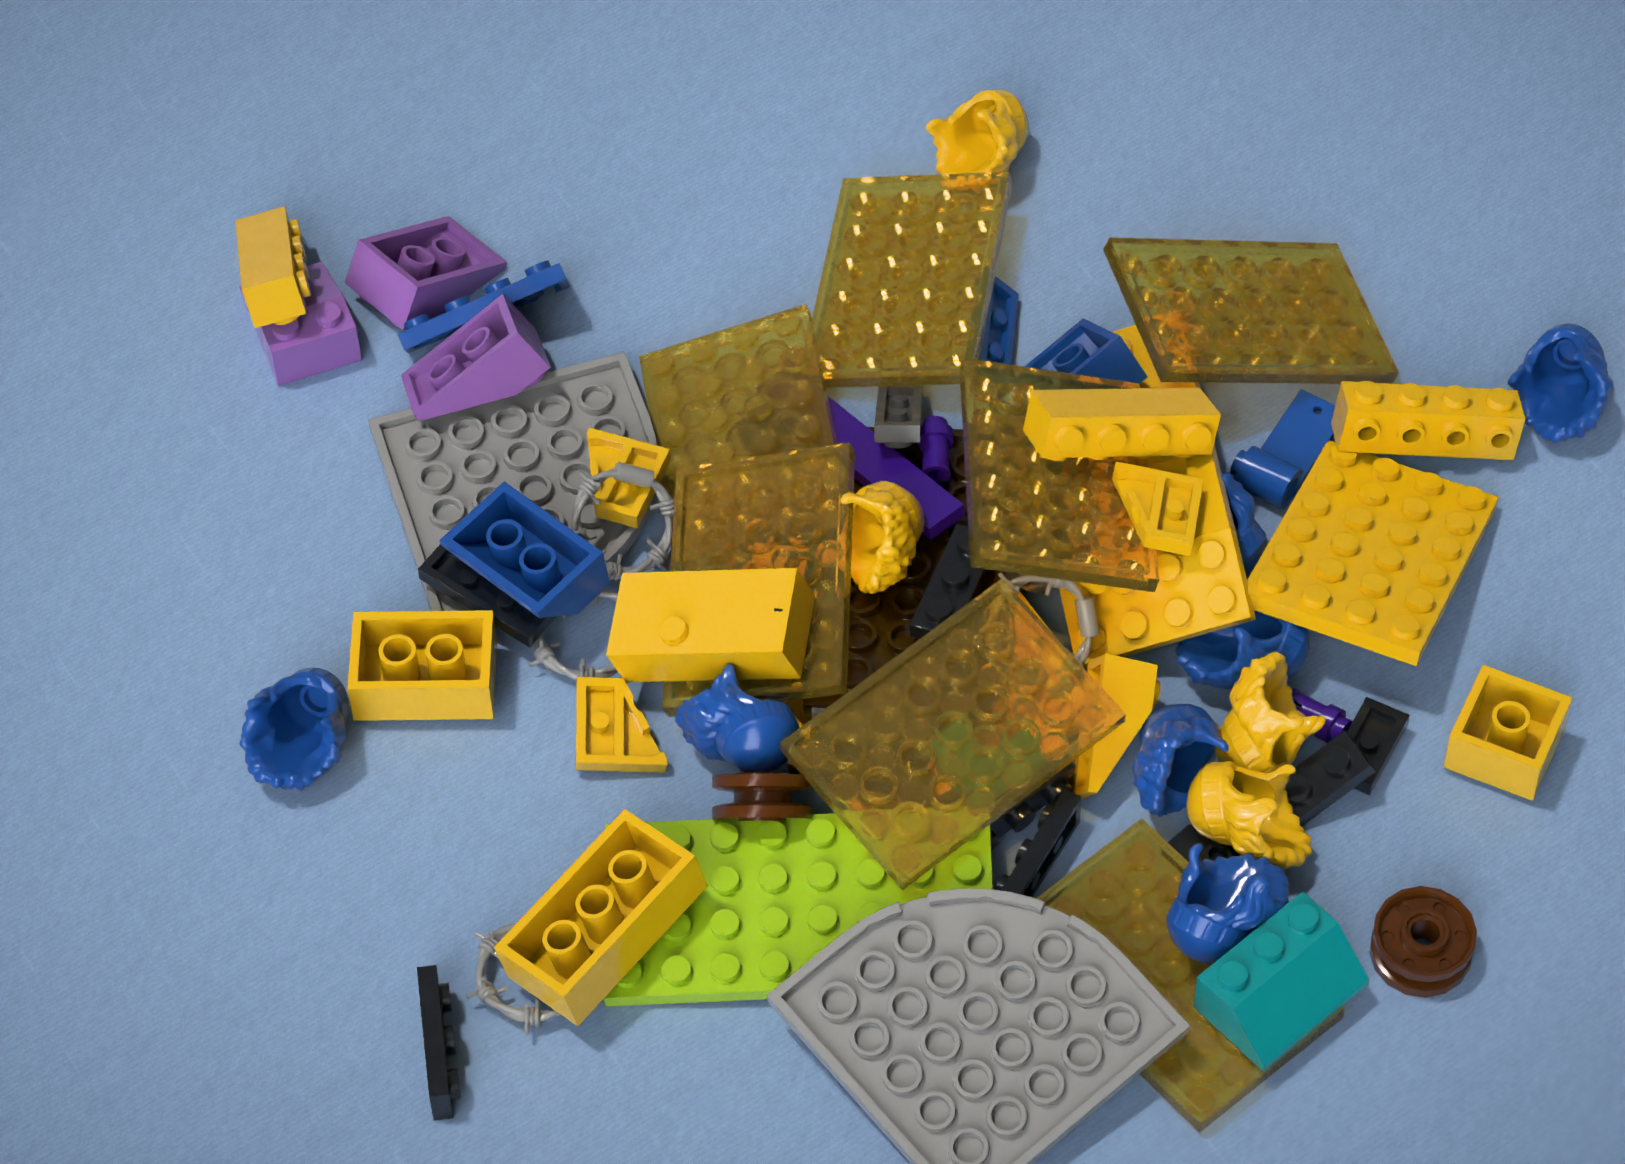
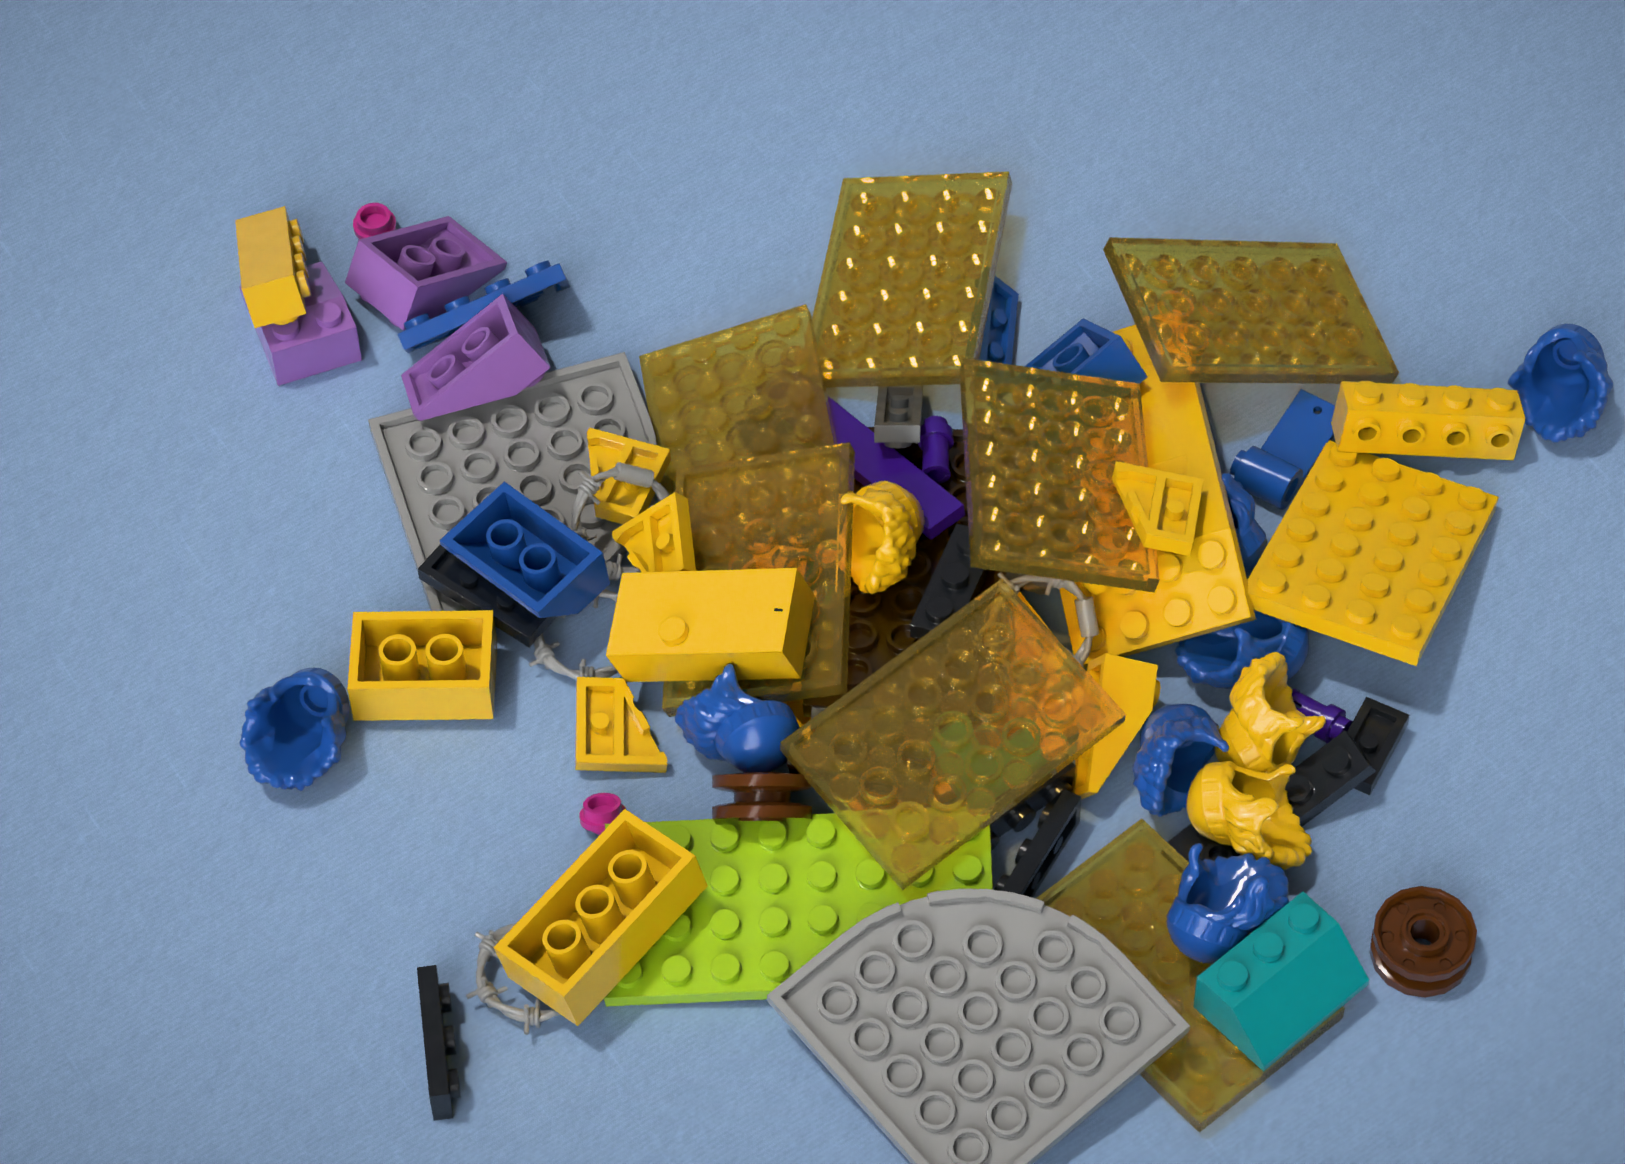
(373, 220): none -> dark pink plate
(600, 810): none -> dark pink plate
(660, 537): none -> yellow wing
(980, 134): yellow hair -> none
(1121, 423): yellow brick -> none
(1507, 732): yellow brick -> none

